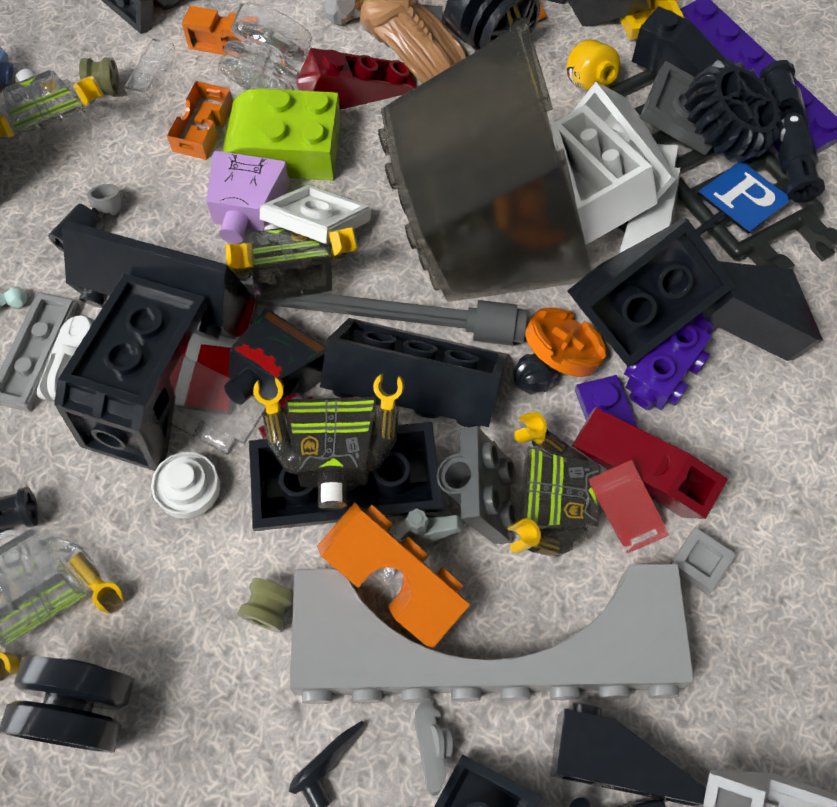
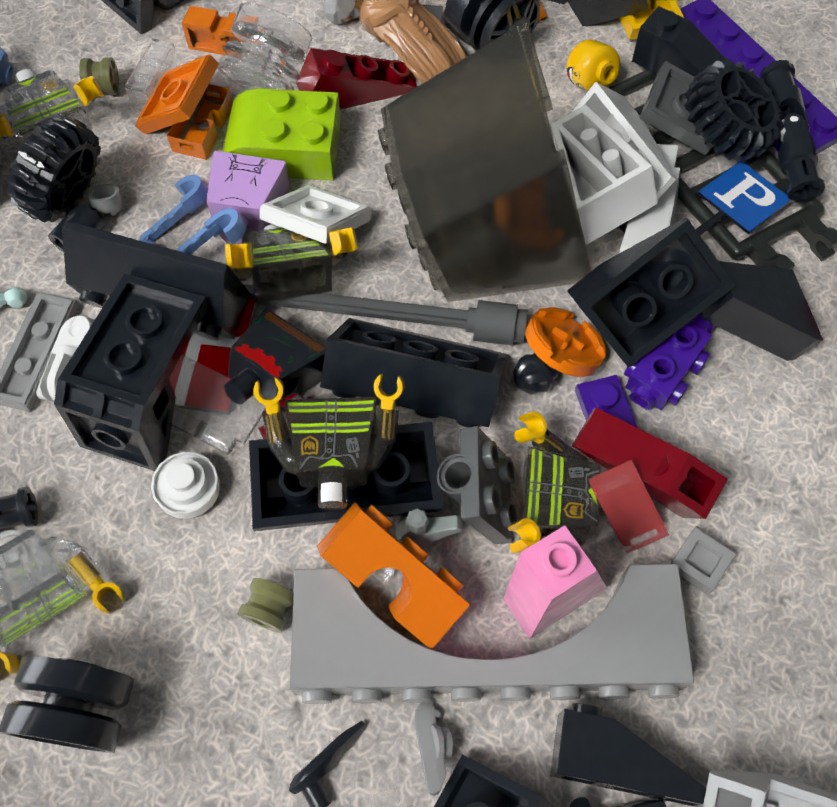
(53, 168): none -> black gear
(177, 94): none -> orange tile
(194, 196): none -> medium blue piece
(551, 582): none -> bright pink slope

